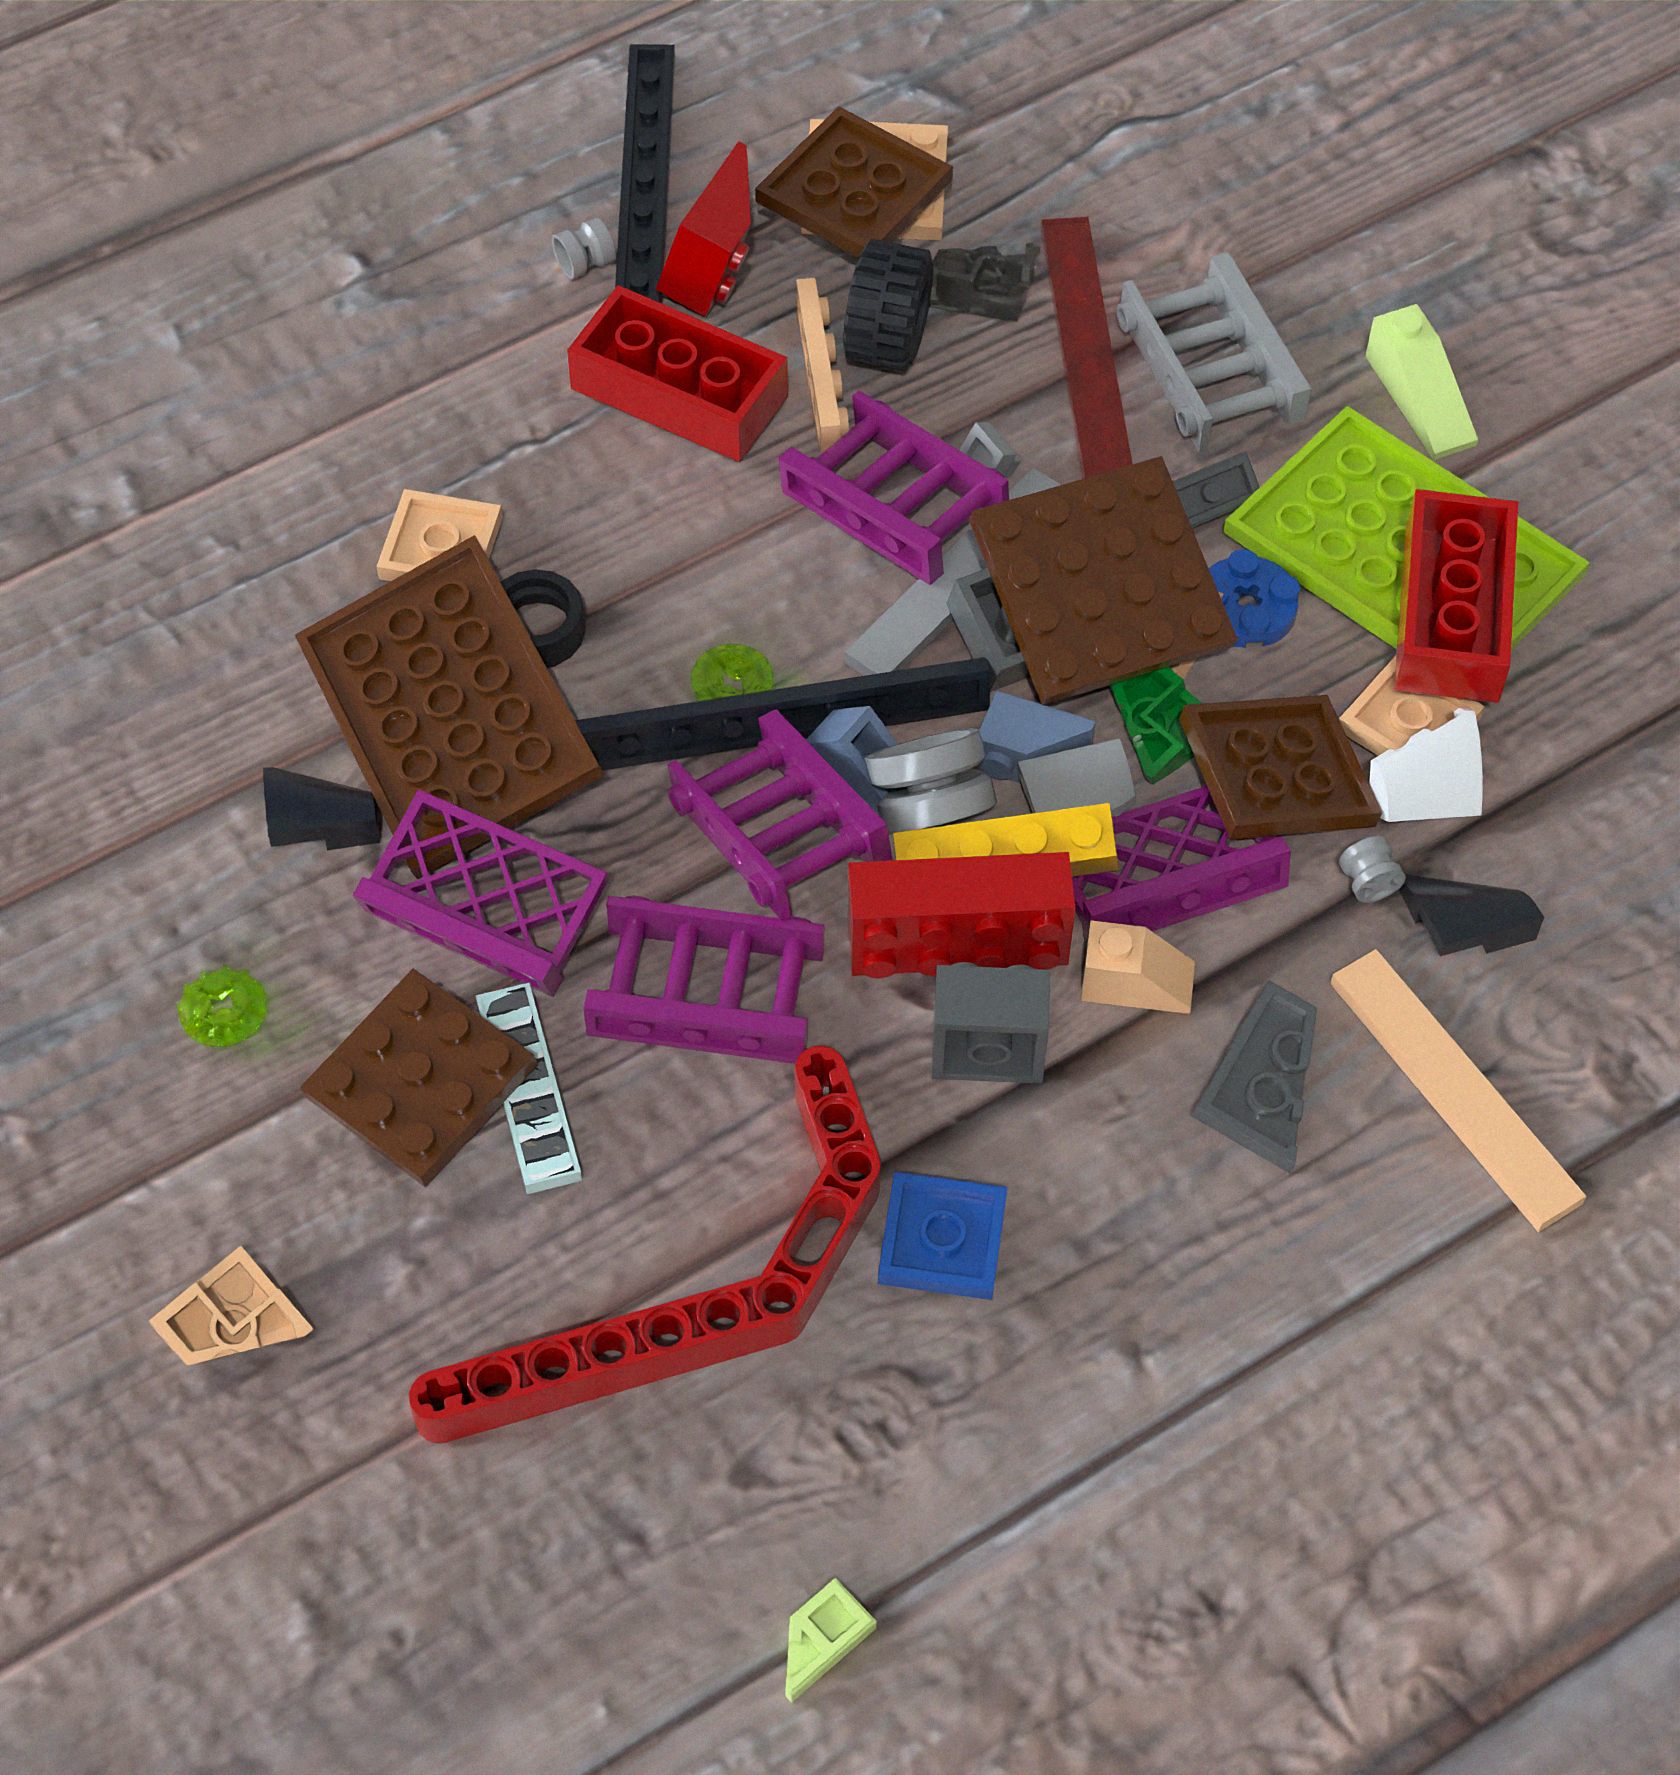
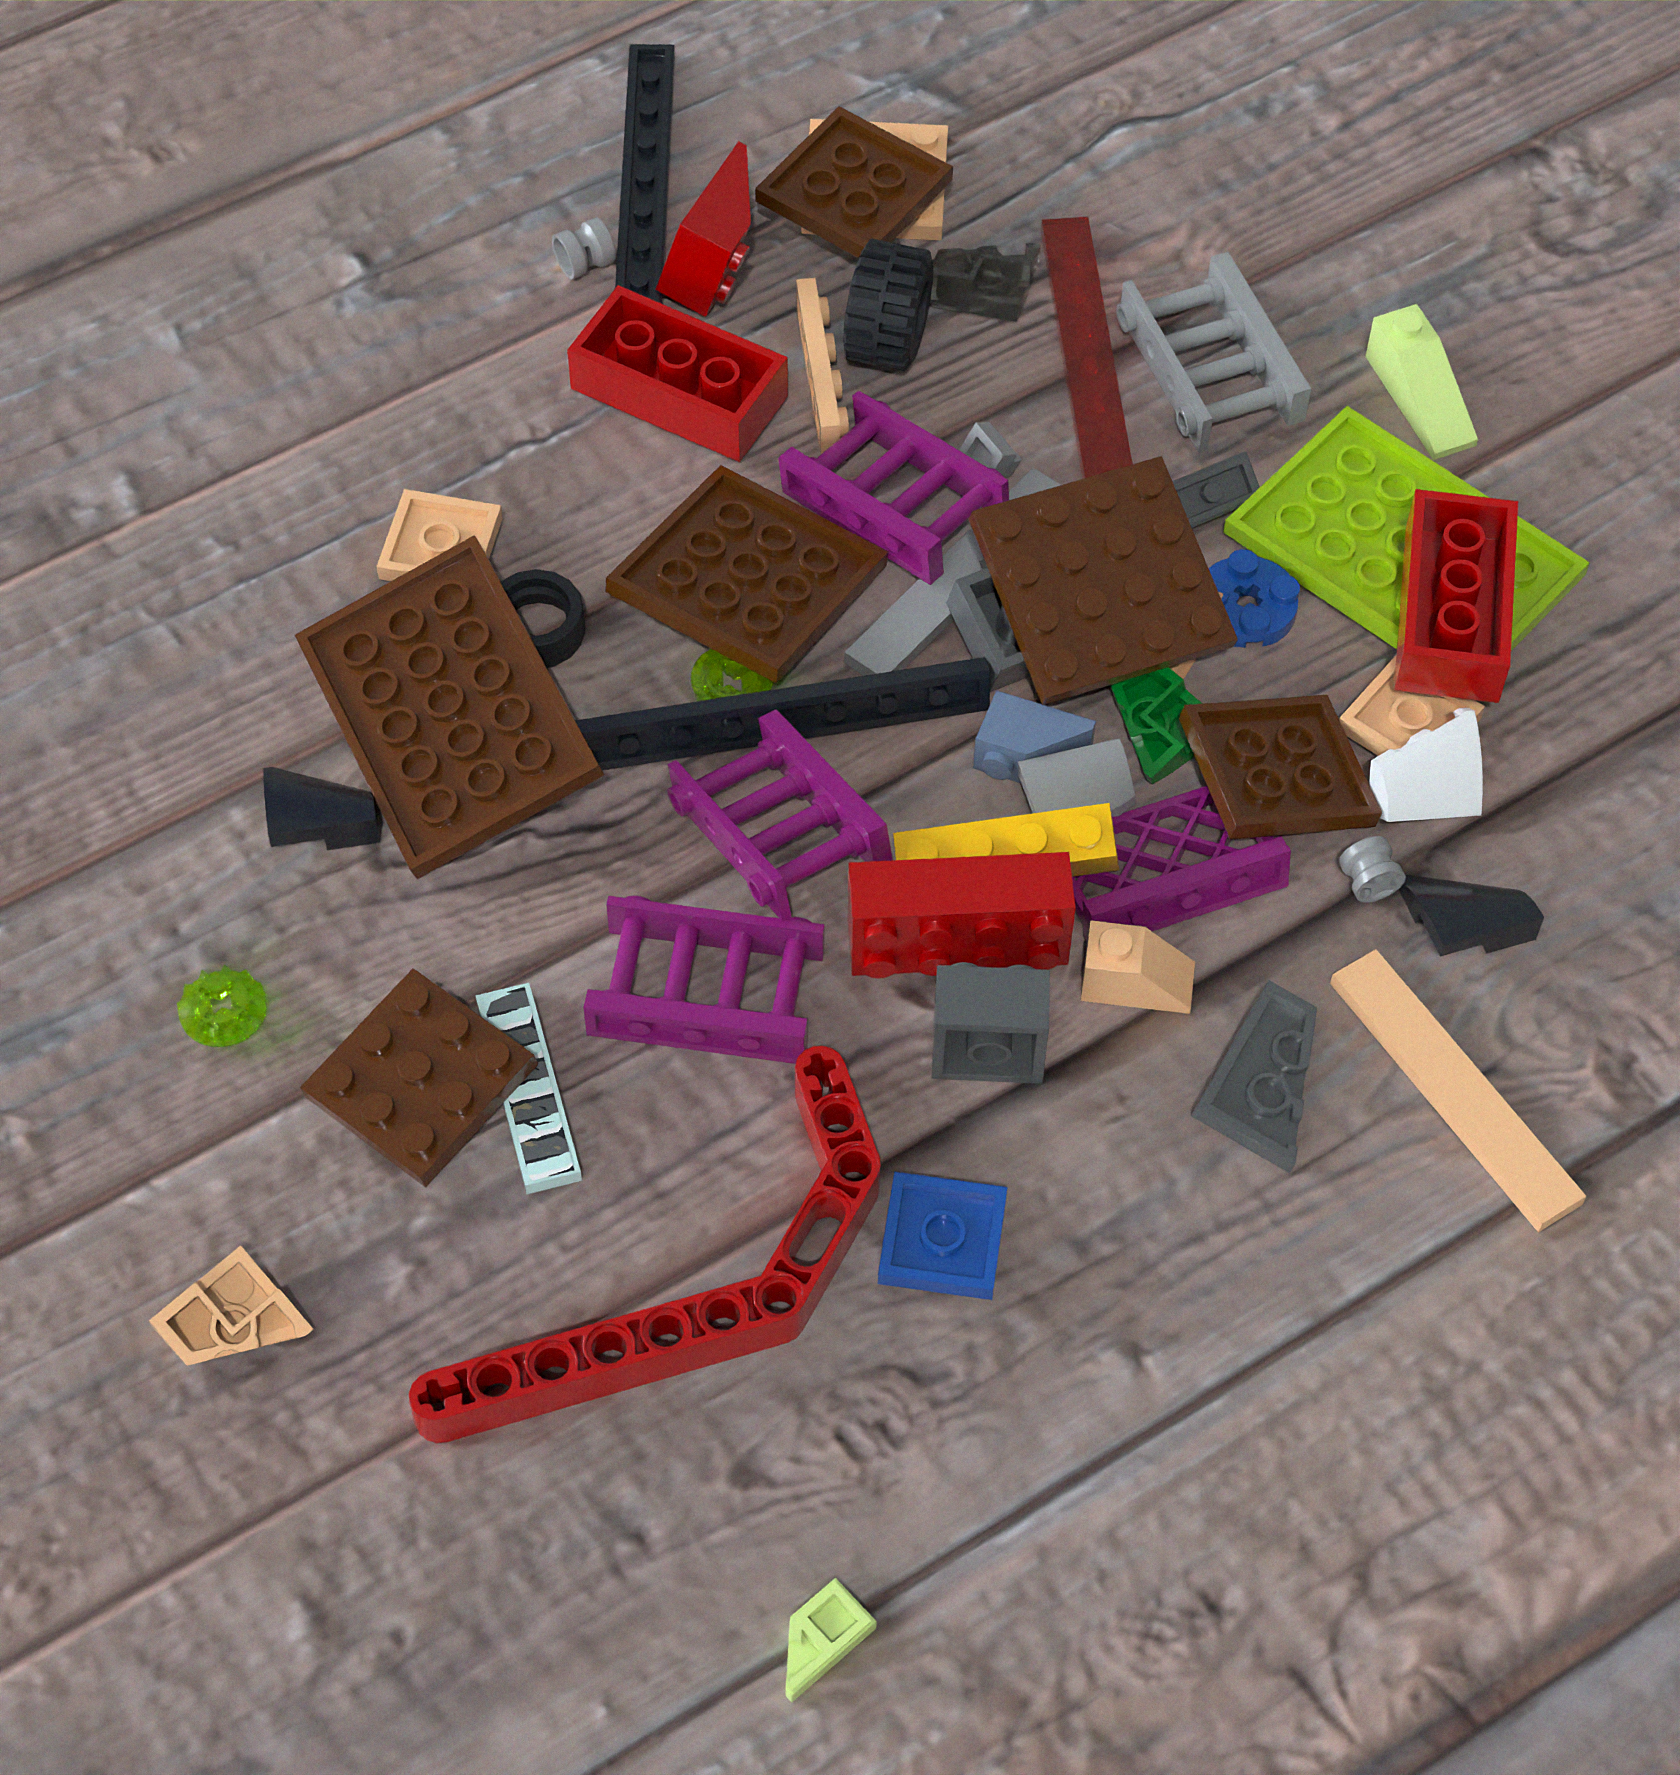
(466, 935): magenta fence -> none
(747, 573): none -> reddish brown plate
(845, 742): sand blue slope -> none
(933, 787): light grey wheel -> none

